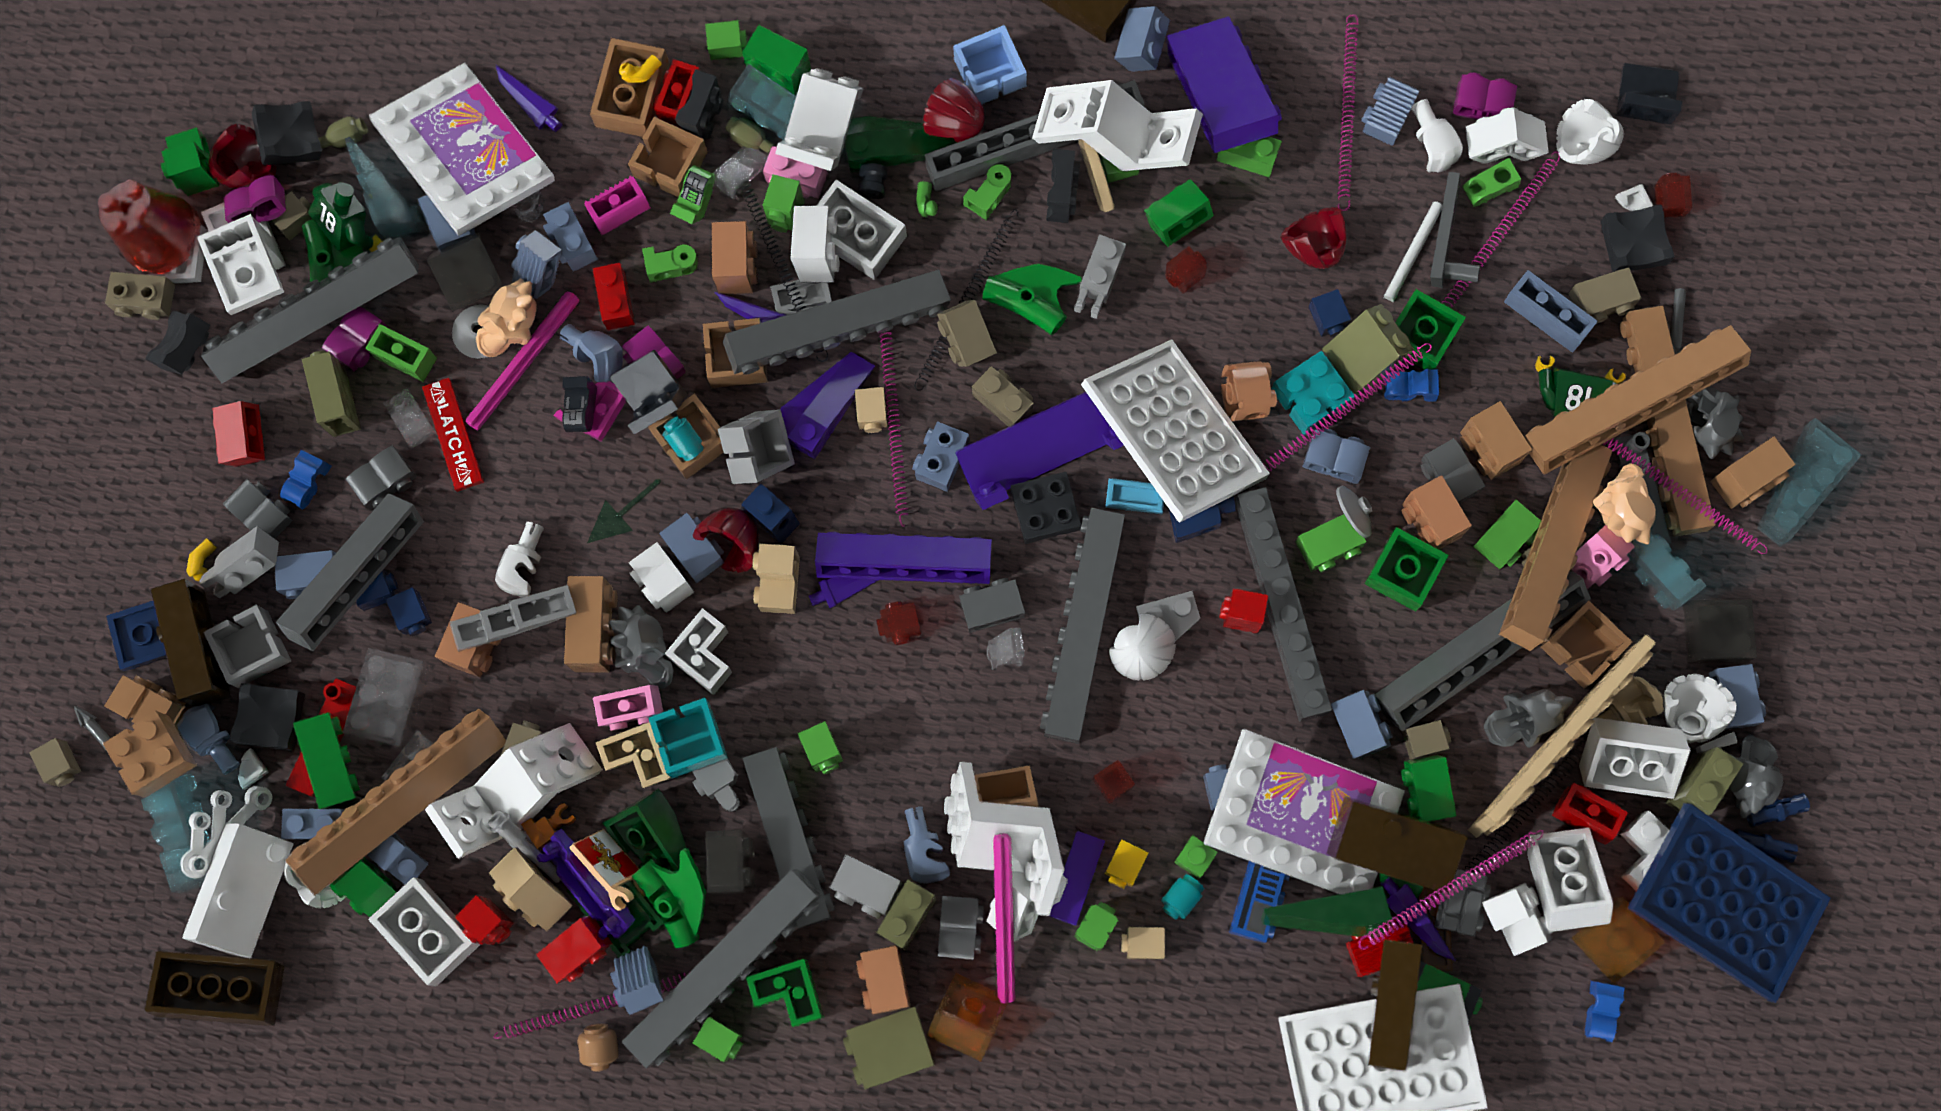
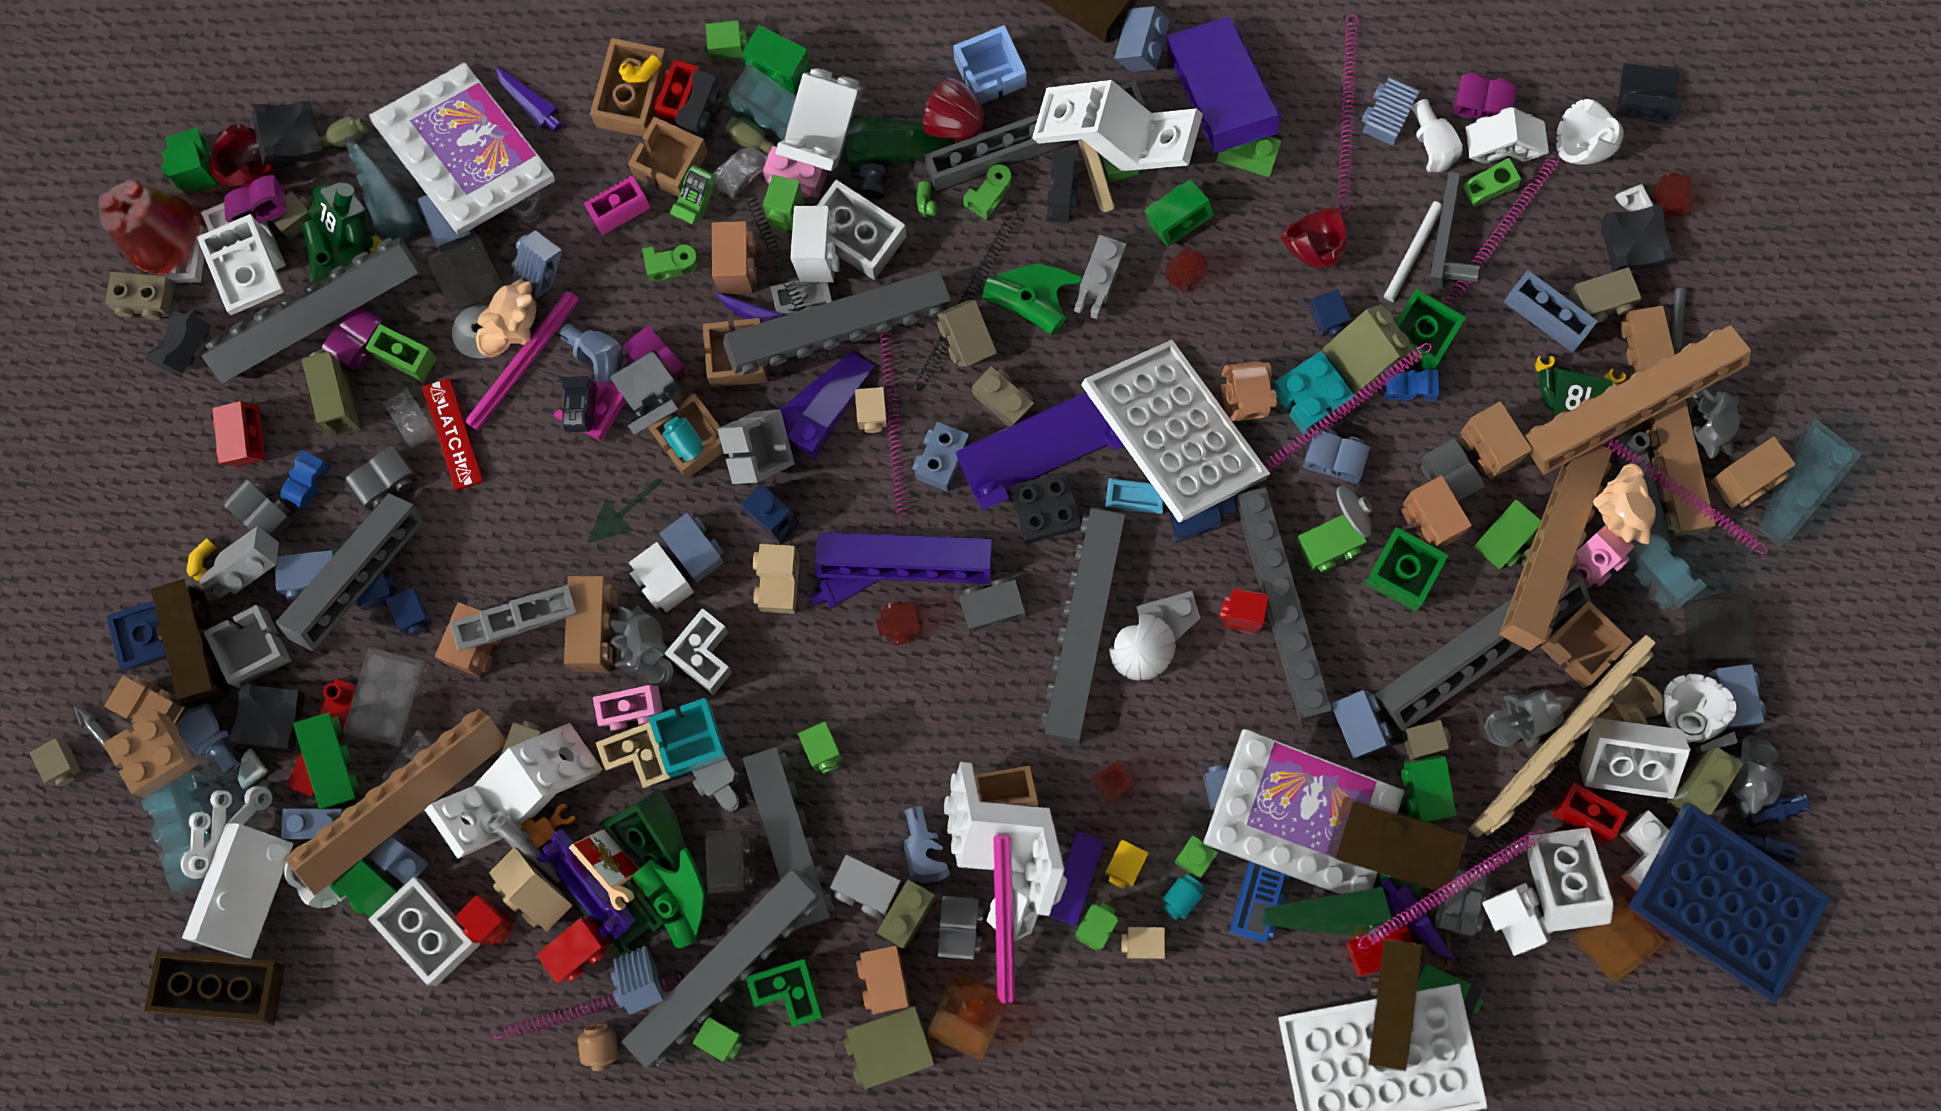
(517, 556): white piece -> none
(567, 231): sand blue brick -> none
(613, 296): red brick -> none
(736, 527): dark red hair -> none
(1006, 649): clear plate -> none
(1603, 1014): blue leg -> none

